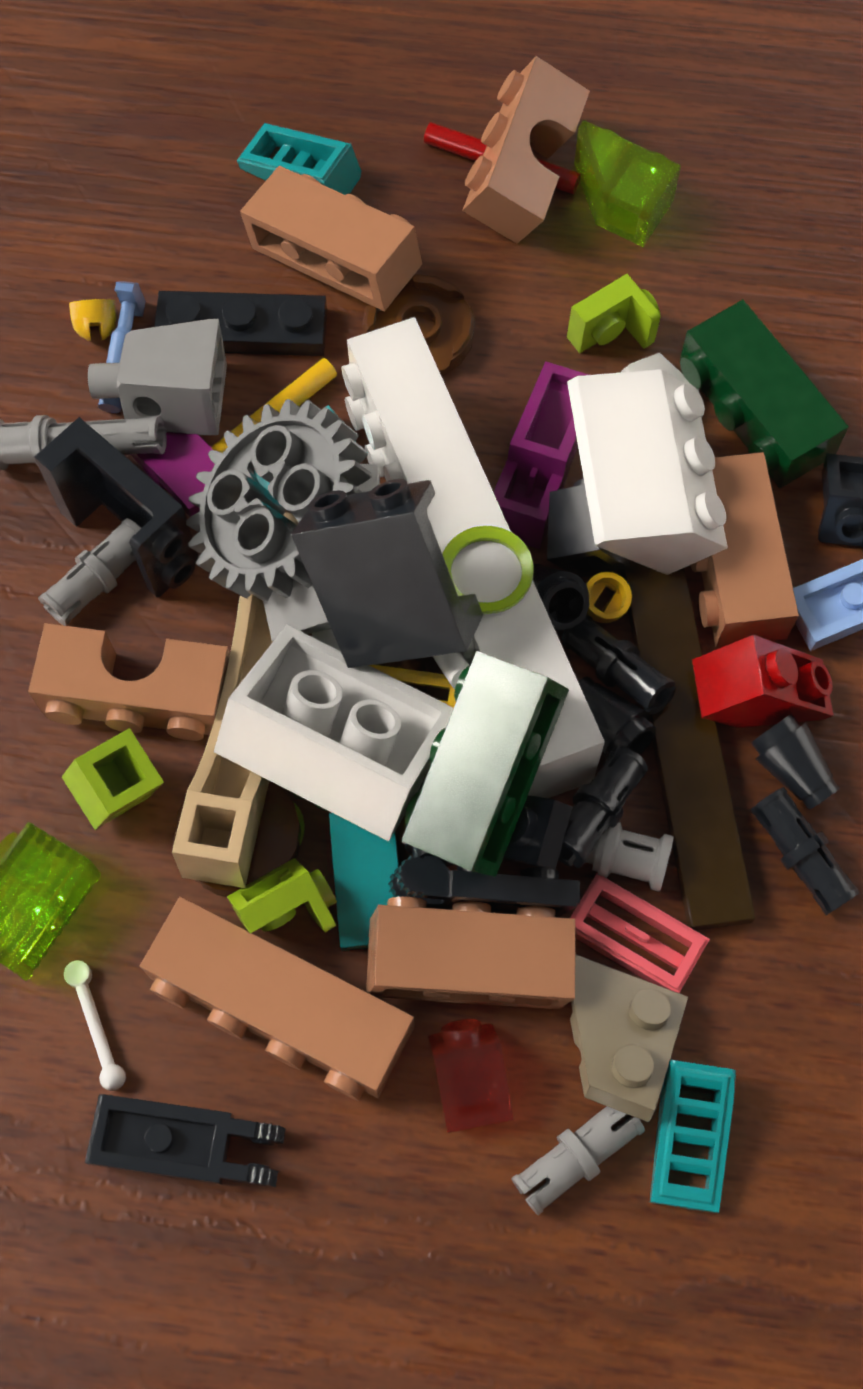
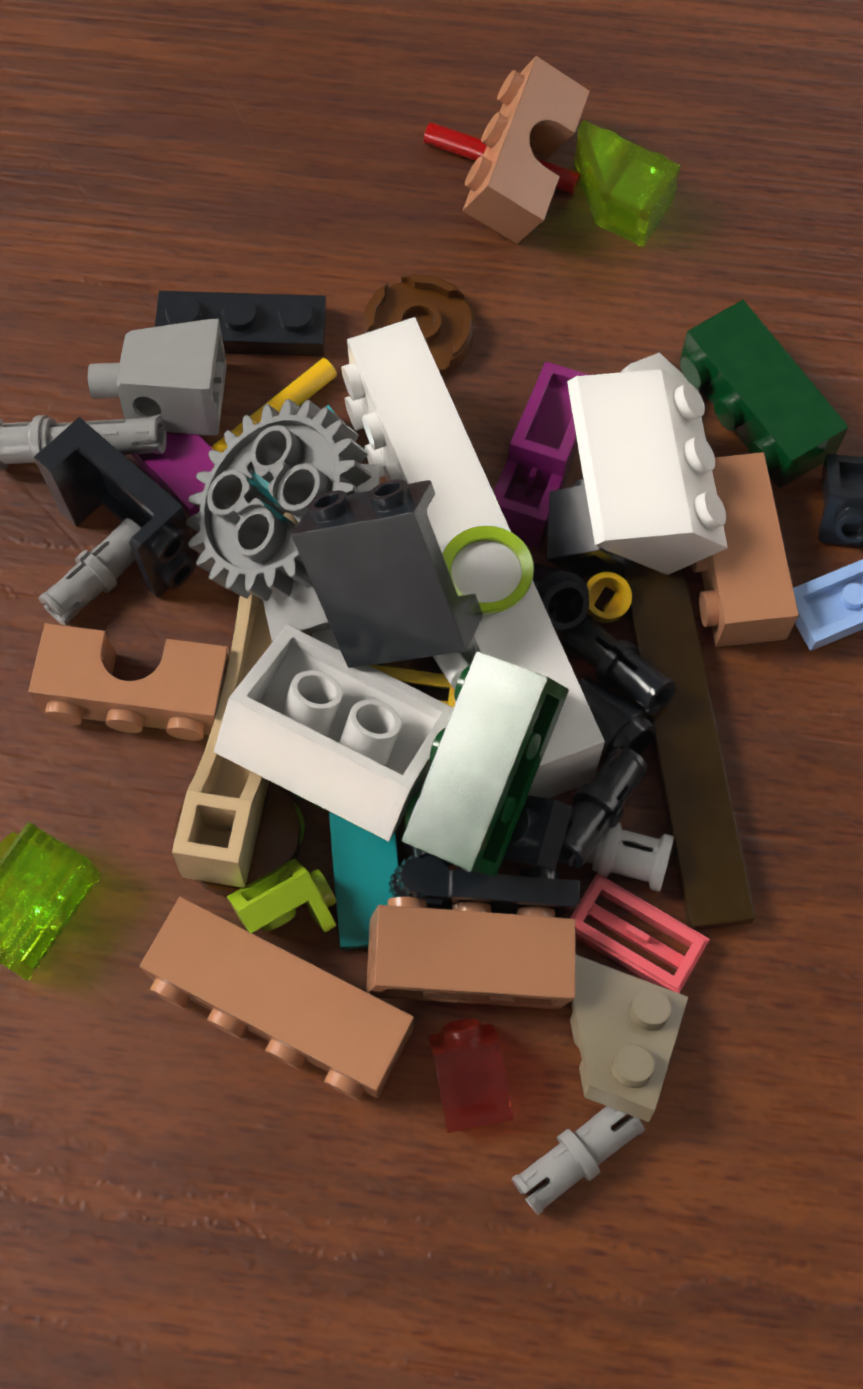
(79, 976): white hinge -> none
(93, 313): yellow hinge -> none
(112, 778): lime brick -> none
(132, 305): medium blue piece -> none
(176, 1141): black hinge -> none
(332, 237): nougat brick -> none
(334, 159): teal slope -> none
(612, 309): lime bracket -> none
(719, 1111): teal slope -> none
(761, 684): red slope -> none
(796, 761): black cone -> none
(804, 851): black pin -> none

